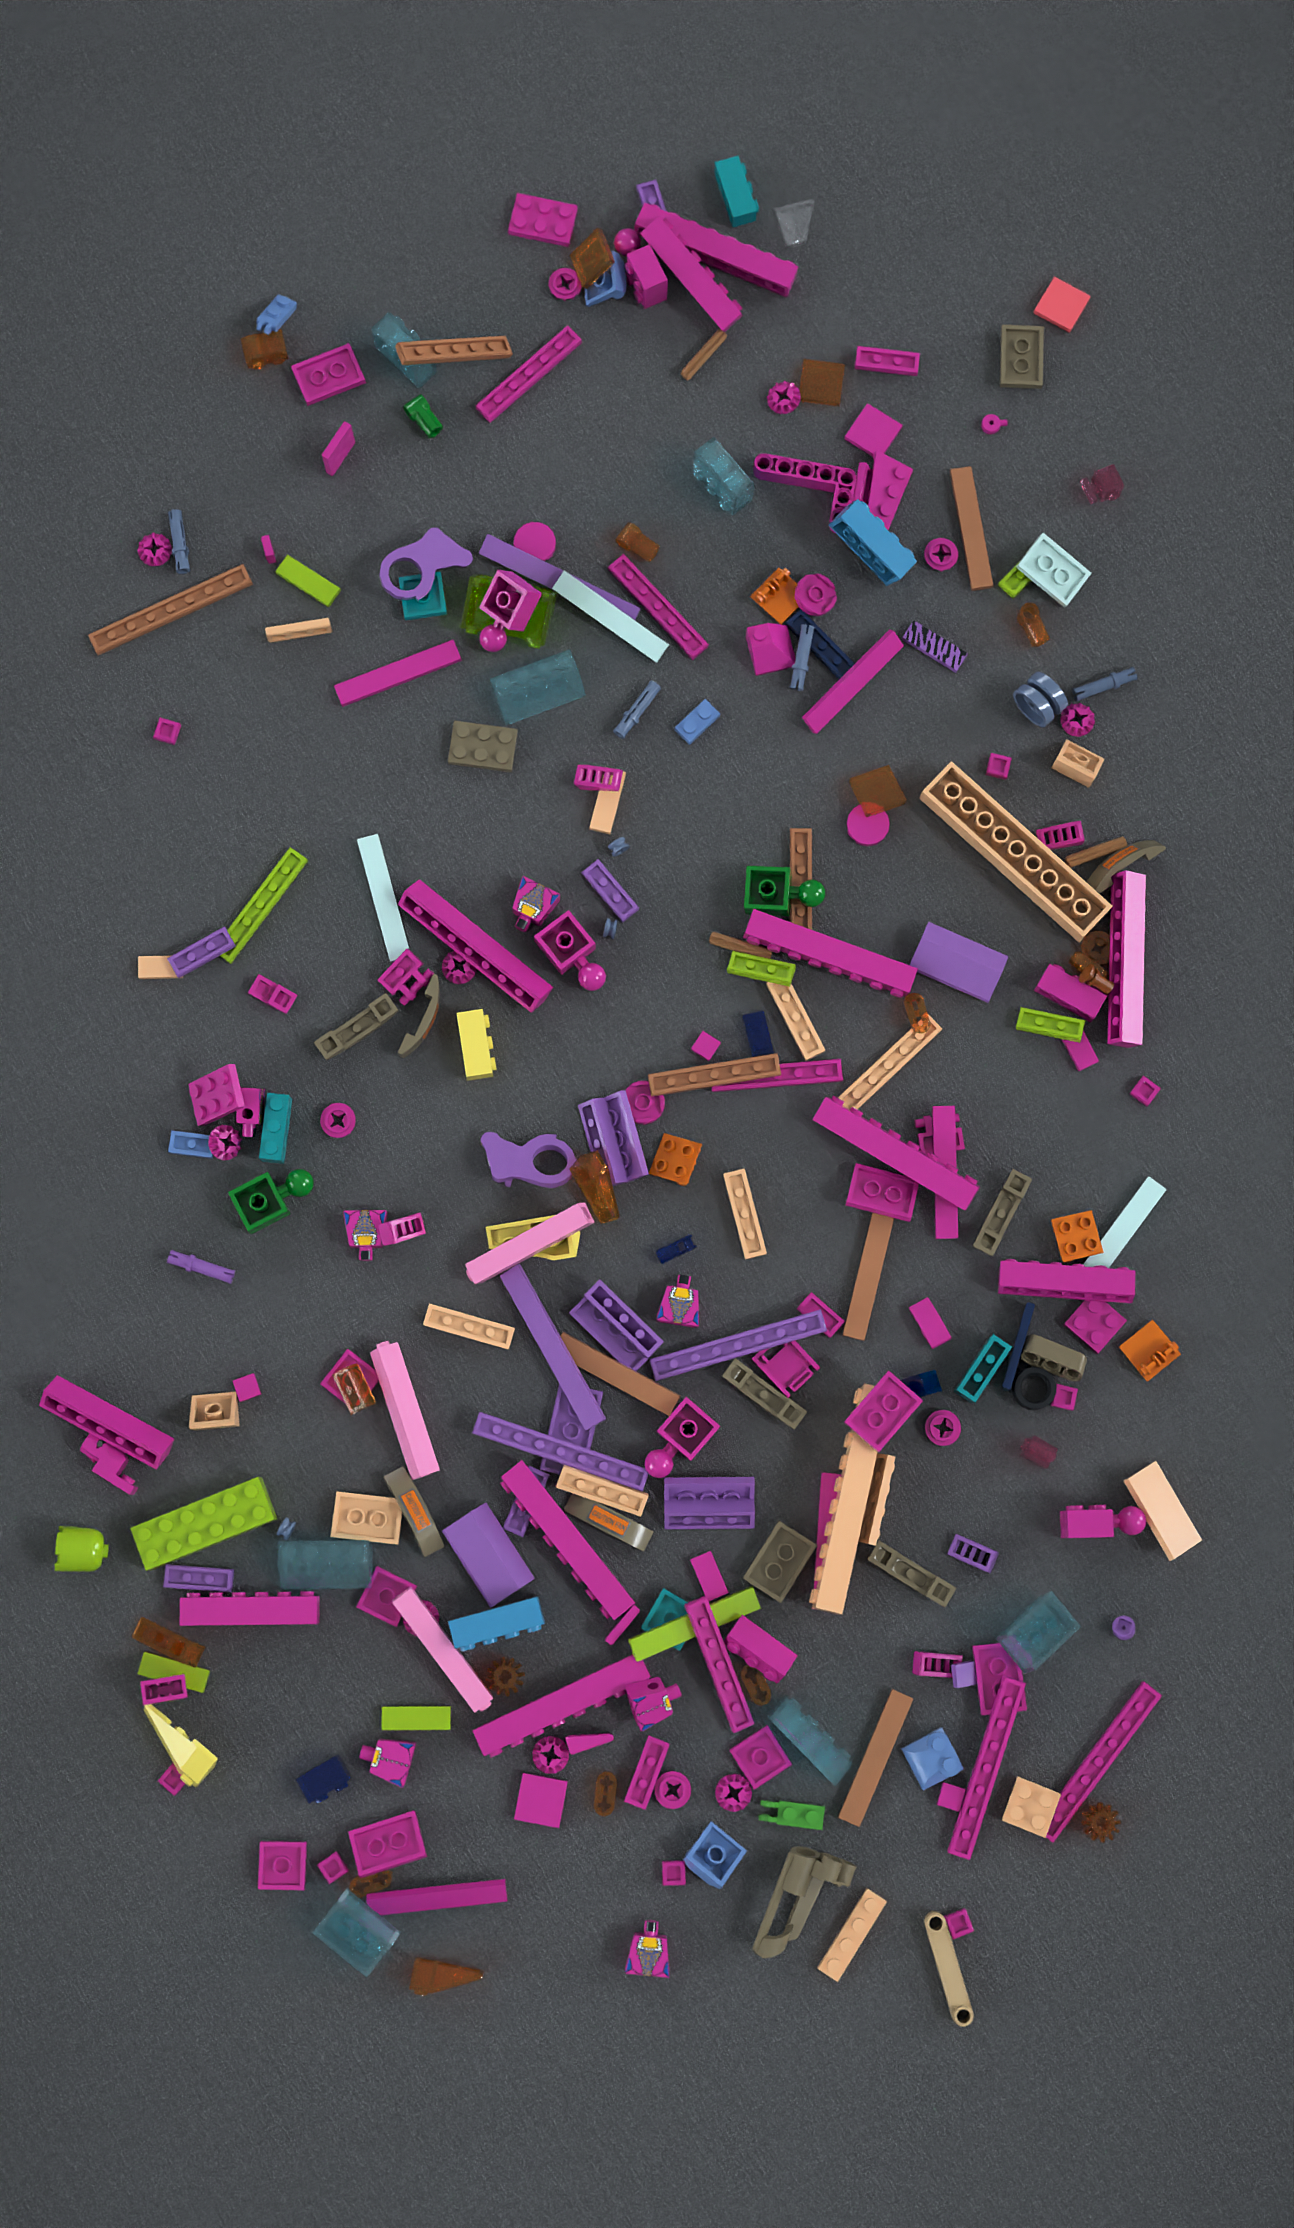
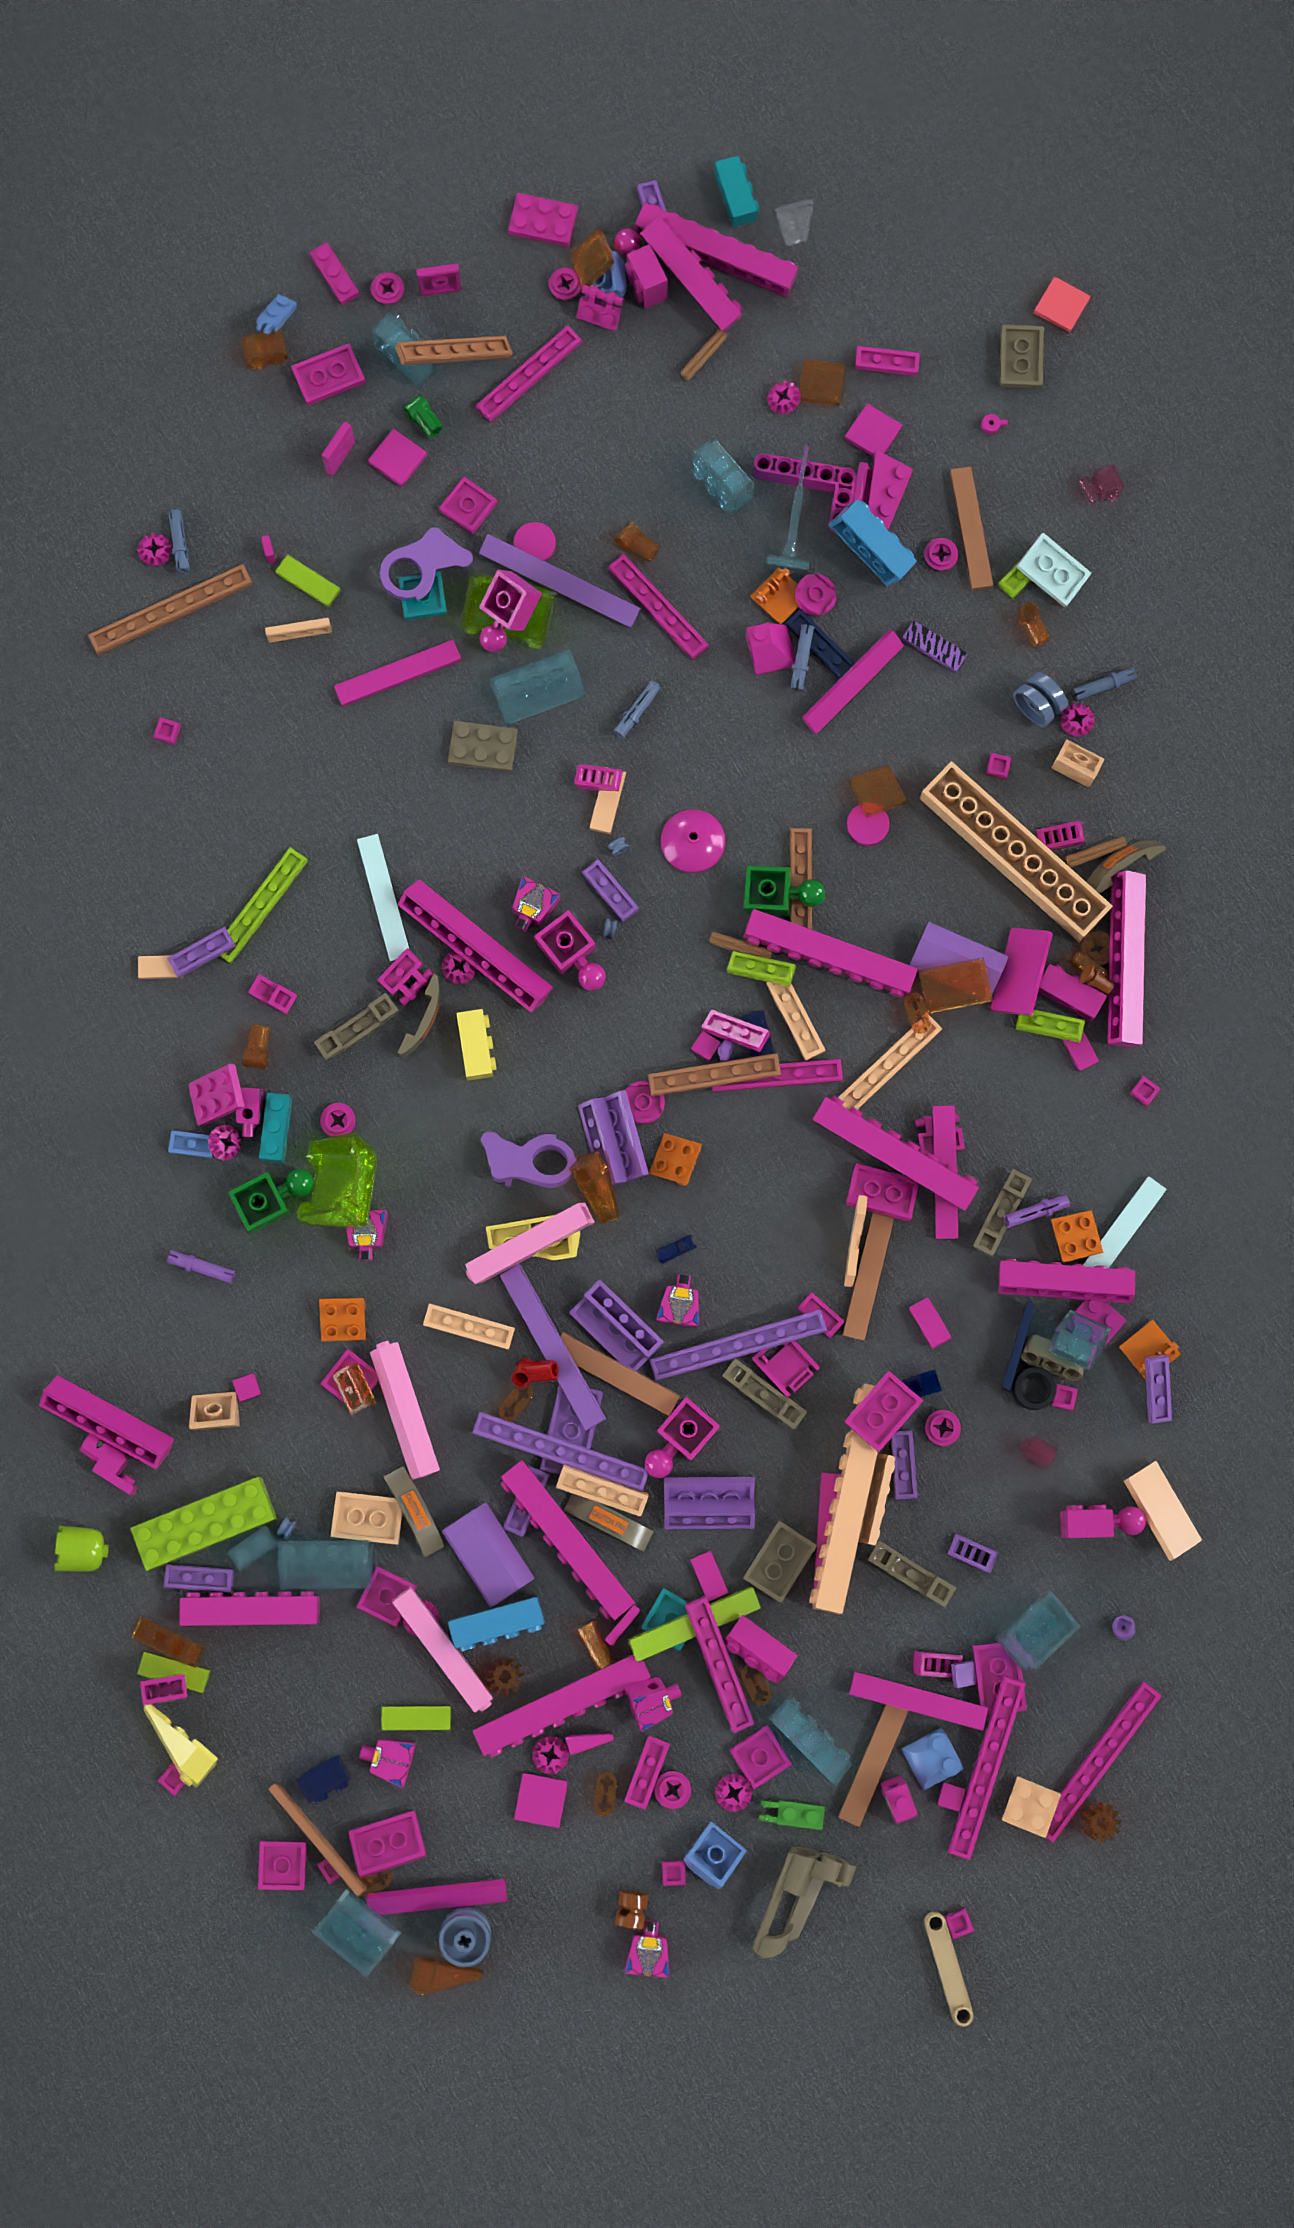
(253, 1548): none -> clear light blue brick
(256, 1053): none -> clear orange piece
(318, 1839): none -> nougat tile
(334, 273): none -> dark pink plate
(341, 1182): none -> clear neon green windscreen
(342, 1319): none -> orange hinge
(386, 280): none -> dark pink gear
(389, 1231): dark pink slope -> none
(397, 457): none -> dark pink tile
(439, 279): none -> dark pink tile
(468, 505): none -> dark pink tile
(477, 1930): none -> sand blue wheel
(519, 1407): none -> clear orange beam
(530, 1371): none -> red piece
(595, 1645): none -> clear orange axle
(597, 312): none -> dark pink plate
(610, 616): light aqua tile -> none
(631, 1909): none -> dark orange wheel
(689, 854): none -> dark pink dish
(697, 721): medium blue plate -> none
(725, 1050): none -> medium lavender tile
(735, 1030): none -> plate
(744, 1214): light nougat plate -> none
(788, 558): none -> clear light blue piece
(852, 1934): light nougat plate -> none
(857, 1227): none -> light nougat tile
(898, 1799): none -> dark pink torso
(904, 1472): none -> medium lavender tile
(918, 1701): none -> dark pink tile
(956, 985): none -> clear orange plate
(982, 1369): teal brick -> none
(1023, 971): none -> dark pink tile
(1058, 1203): none -> medium lavender pin
(1079, 1339): none -> clear light blue brick
(1158, 1389): none -> medium lavender tile

